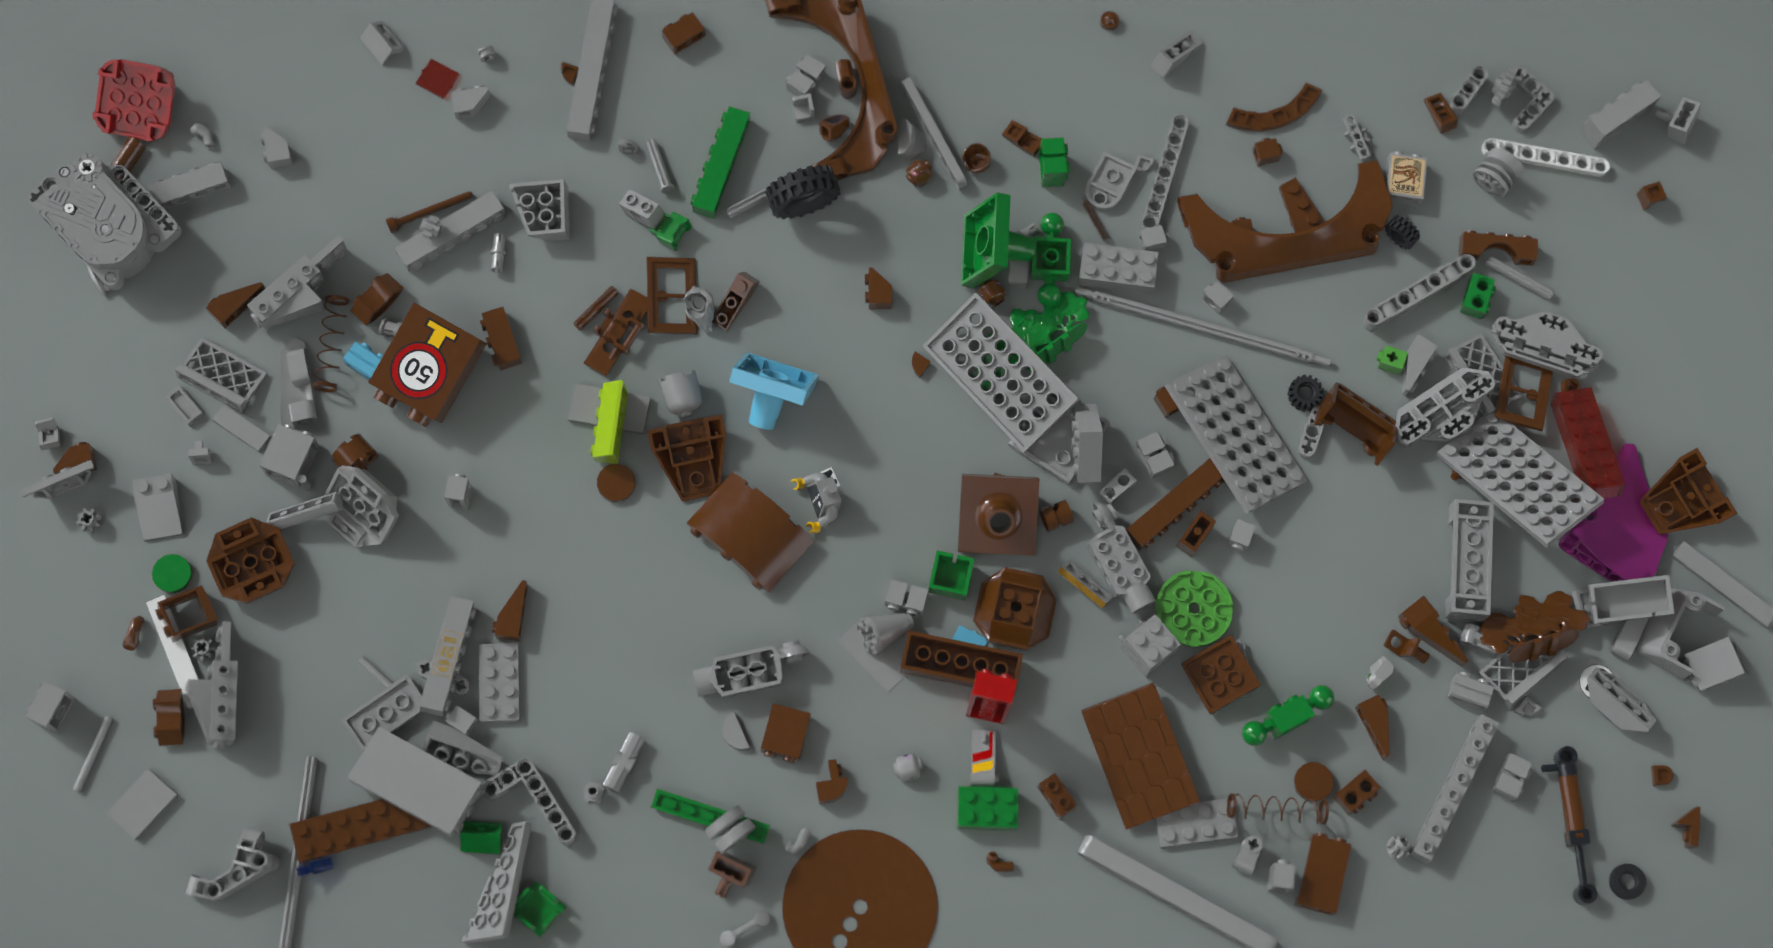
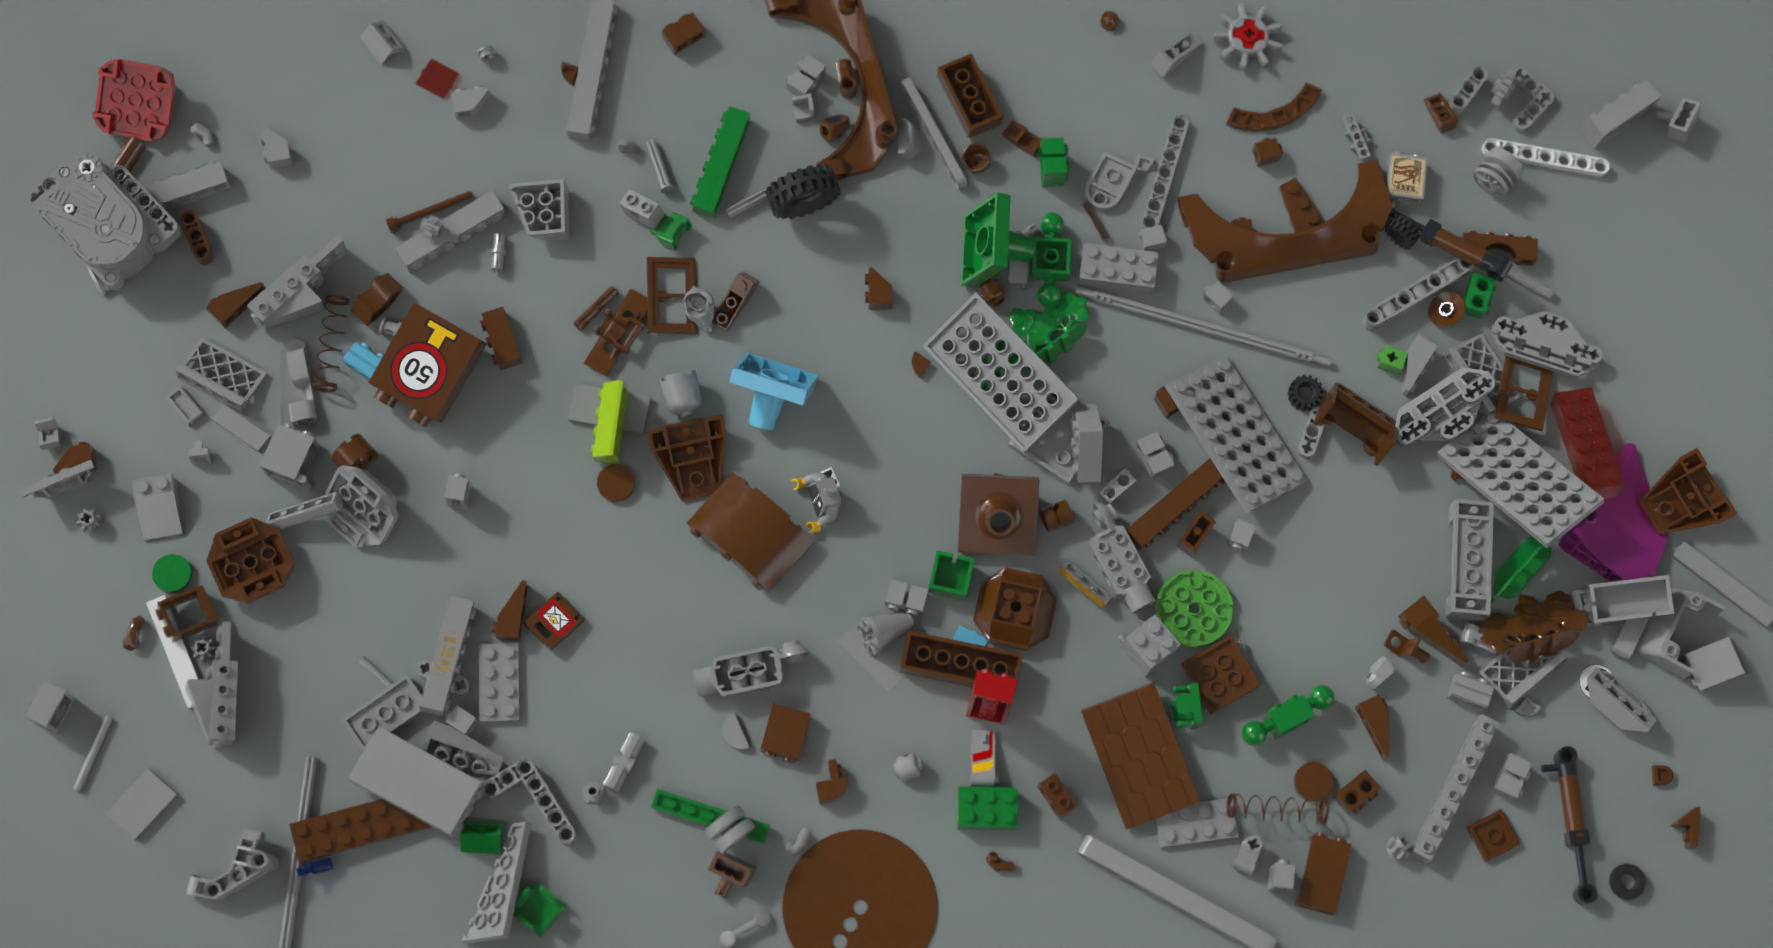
(170, 717): reddish brown brick -> none
(193, 229): none -> reddish brown beam
(557, 617): none -> container
(919, 173): reddish brown head -> none
(969, 95): none -> reddish brown brick
(1187, 706): none -> green panel
(1238, 33): none -> light grey gear
(1433, 234): none -> piece
(1441, 304): none -> reddish brown dish
(1493, 835): none -> reddish brown tile
(1520, 568): none -> green plant
(1569, 384): reddish brown tile -> none
(1651, 194): reddish brown panel -> none

